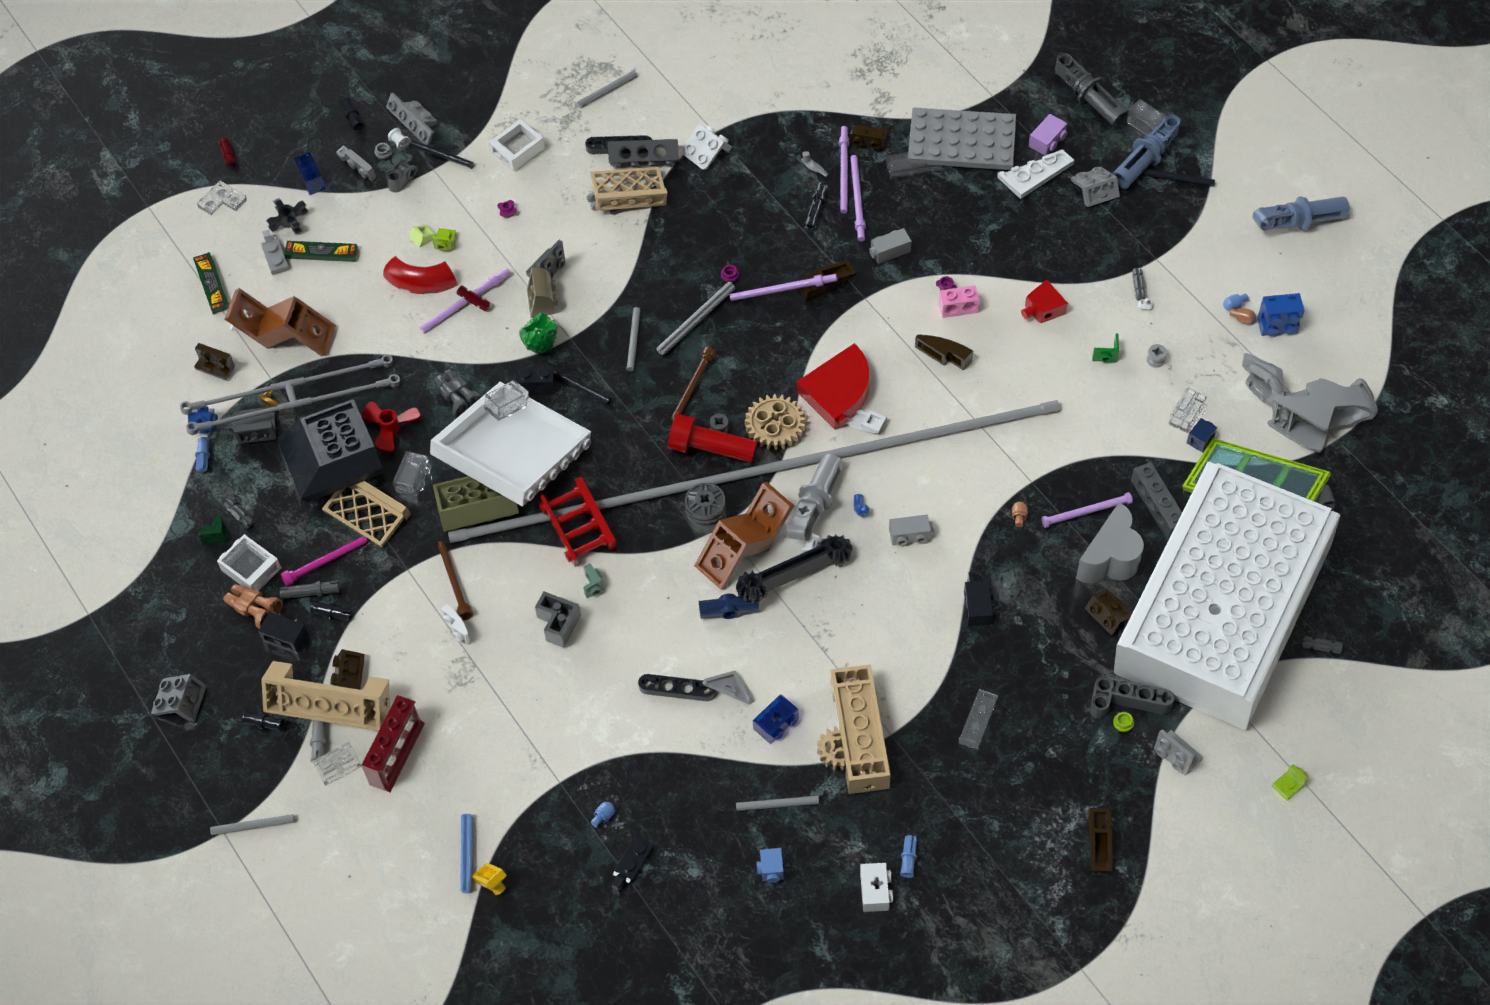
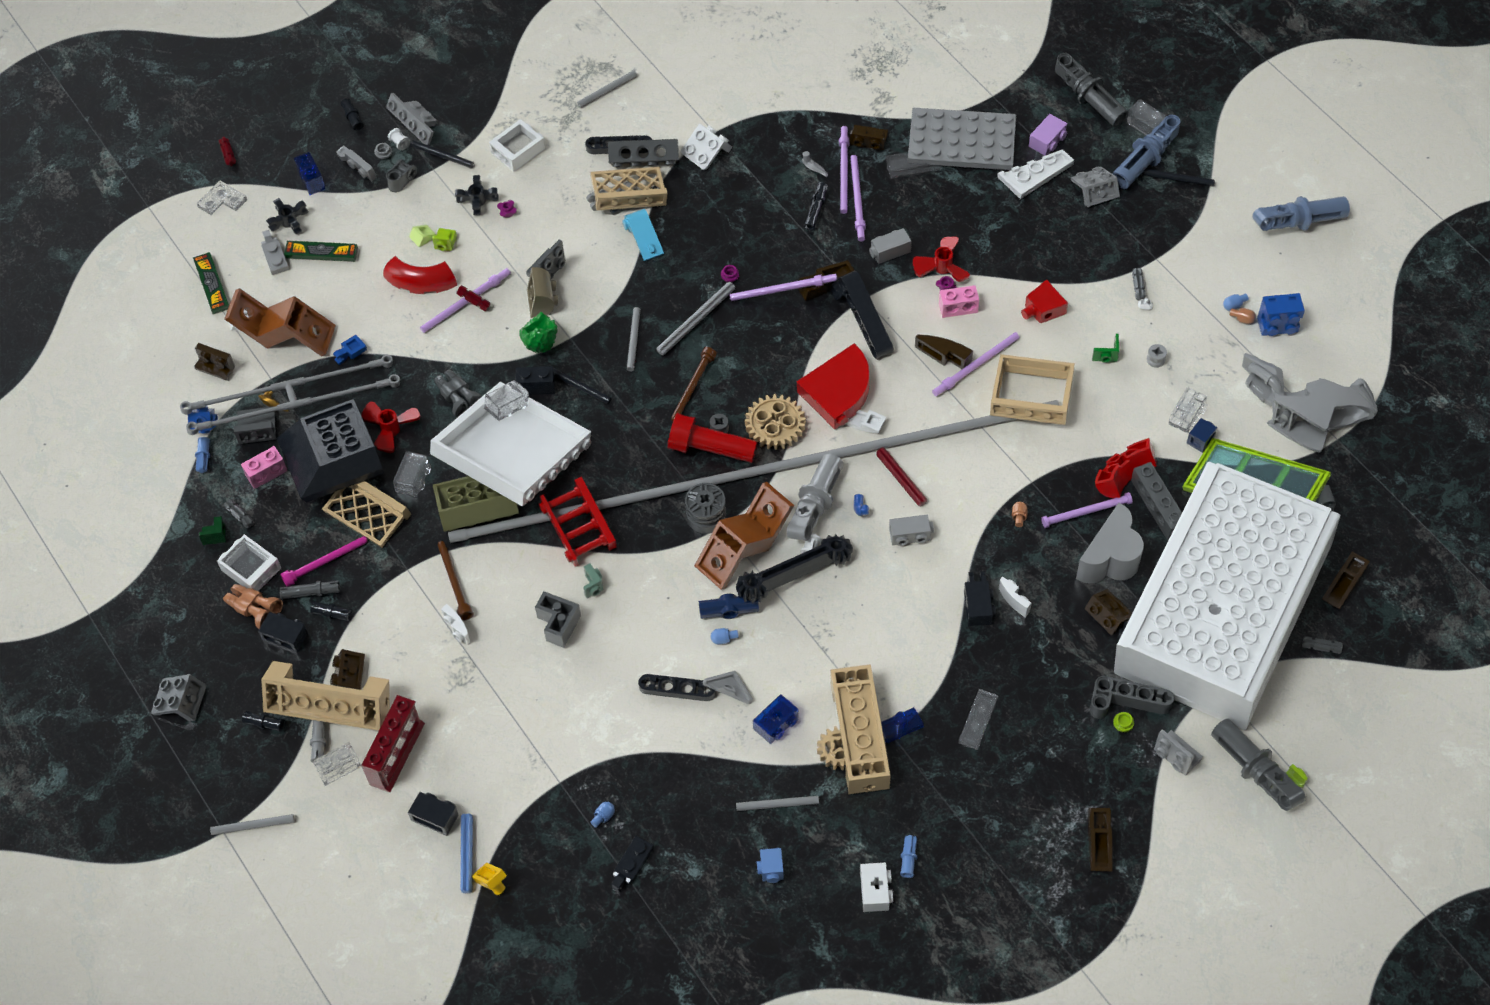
(264, 467): none -> bright pink brick
(351, 347): none -> blue plate
(433, 813): none -> black piece
(476, 195): none -> black pin
(644, 234): none -> medium azure door
(723, 635): none -> medium blue cylinder
(864, 311): none -> black beam
(901, 477): none -> dark red axle
(901, 724): none -> clear blue tile
(942, 262): none -> red piece
(949, 382): none -> lavender bar
(1010, 593): none -> white slope
(1031, 410): none -> tan window
(1120, 468): none -> red brick
(1258, 765): none -> dark grey piece
(1346, 580): none -> dark brown slope

